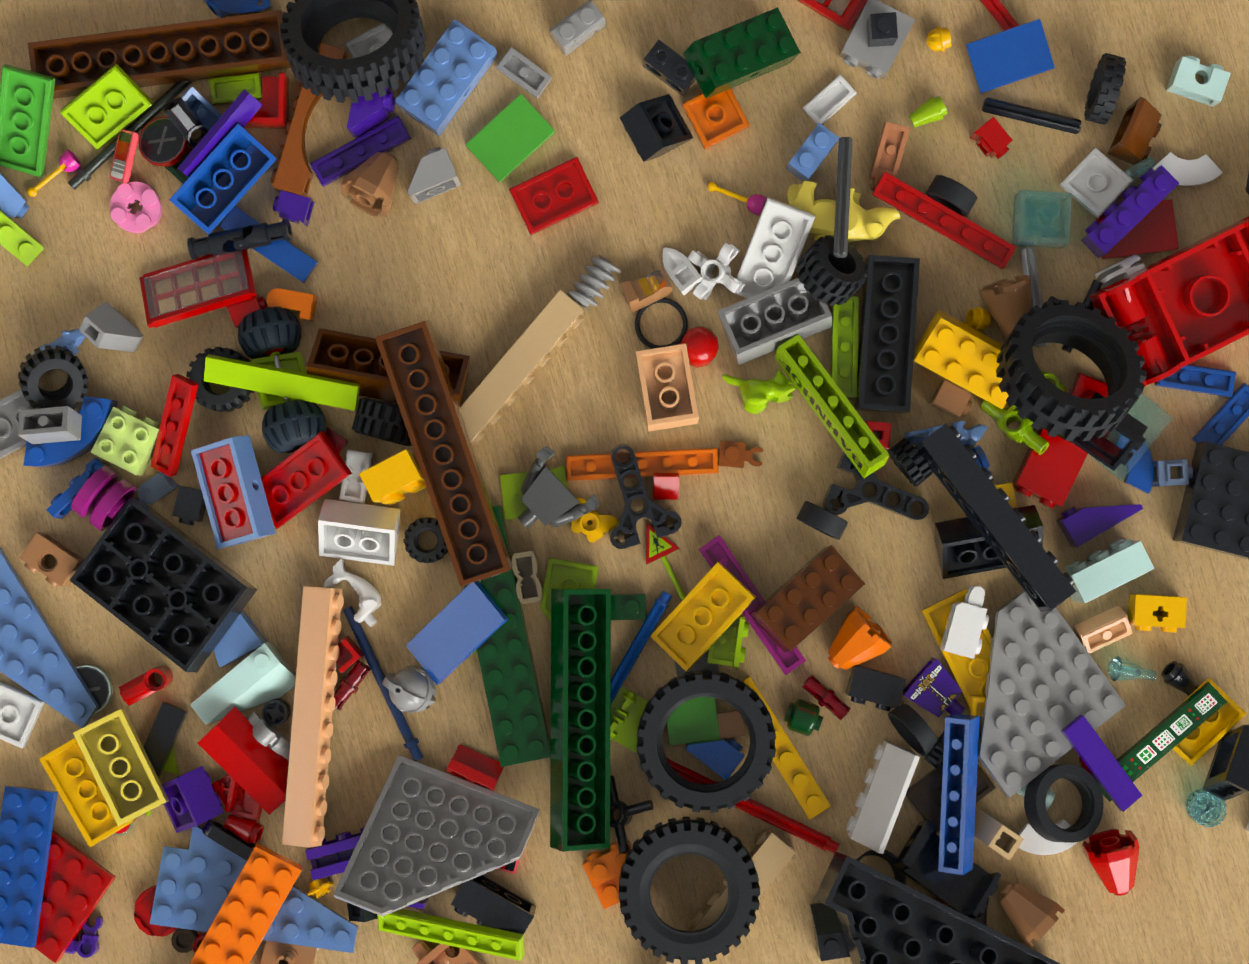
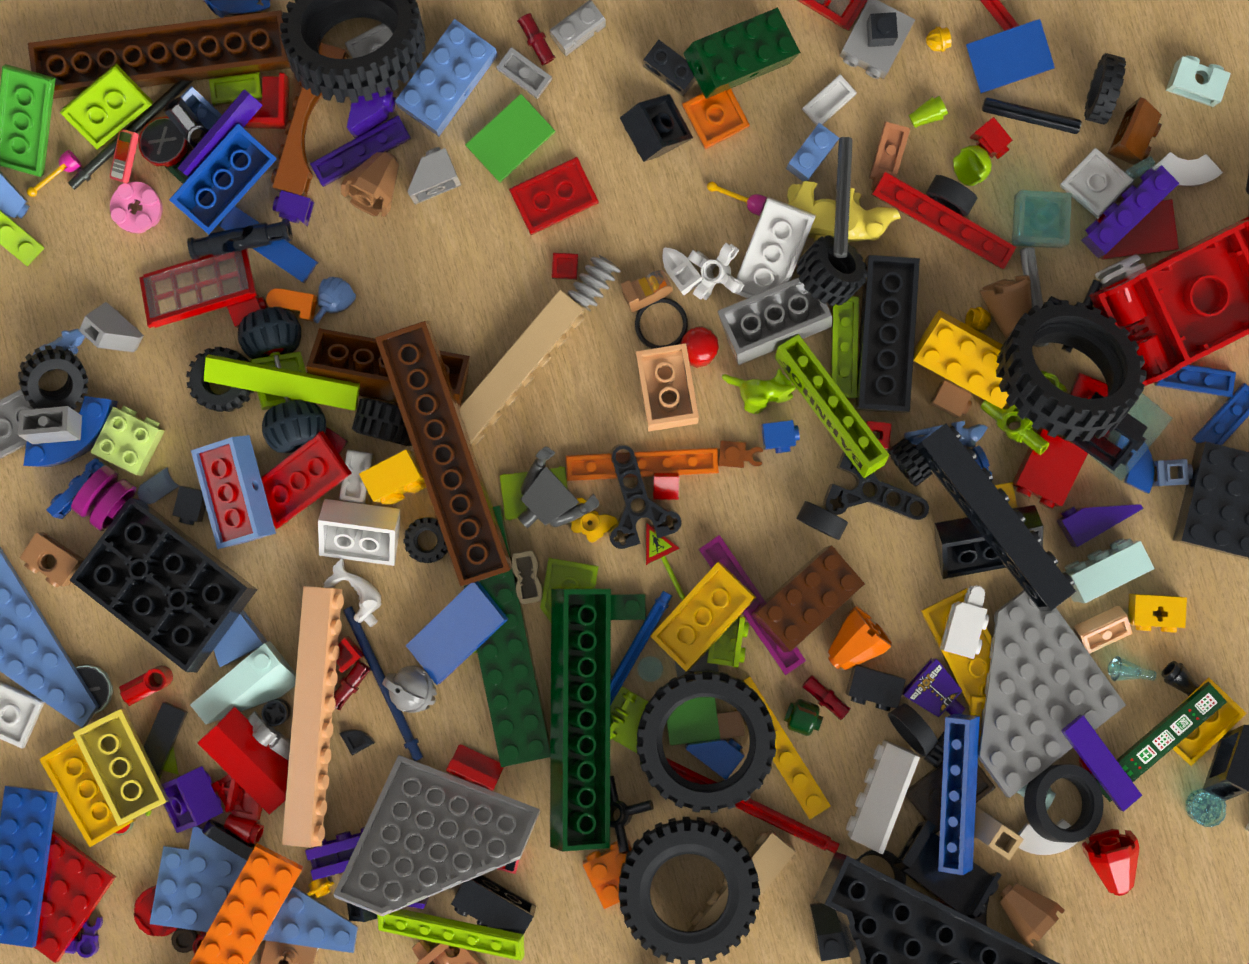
(174, 425): red plate -> none
(333, 296): none -> medium blue piece
(356, 740): none -> black tile
(536, 39): none -> dark red pin
(565, 266): none -> red tile
(650, 668): none -> clear light blue plate
(780, 436): none -> blue brick
(972, 165): none -> lime hair

